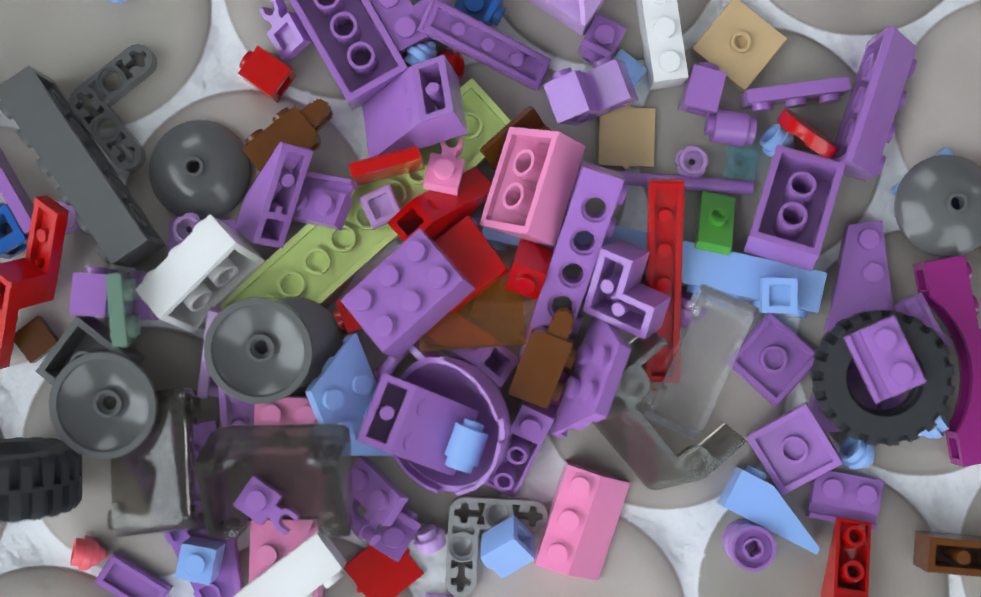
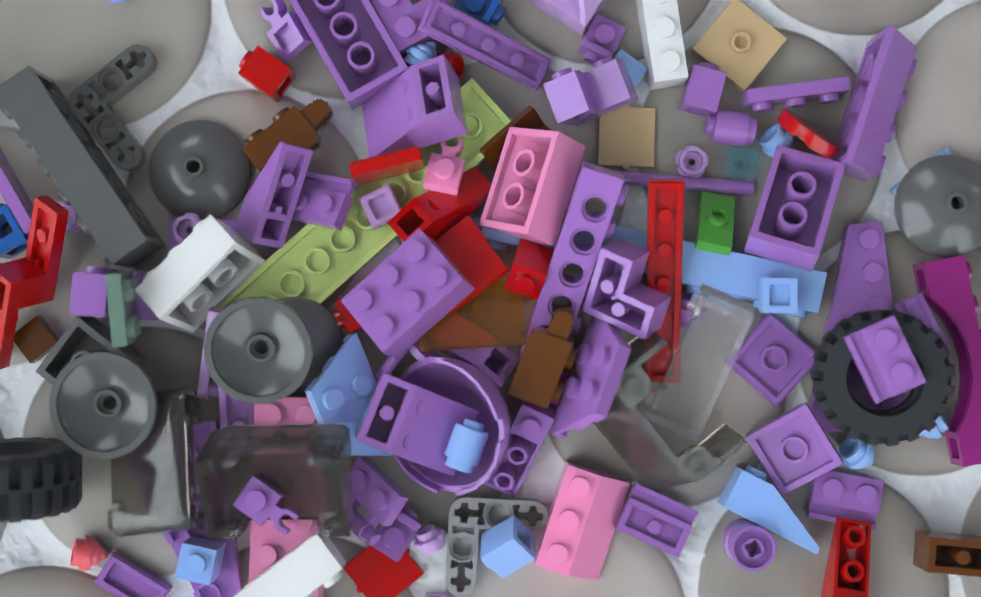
(656, 519): none -> medium lavender plate

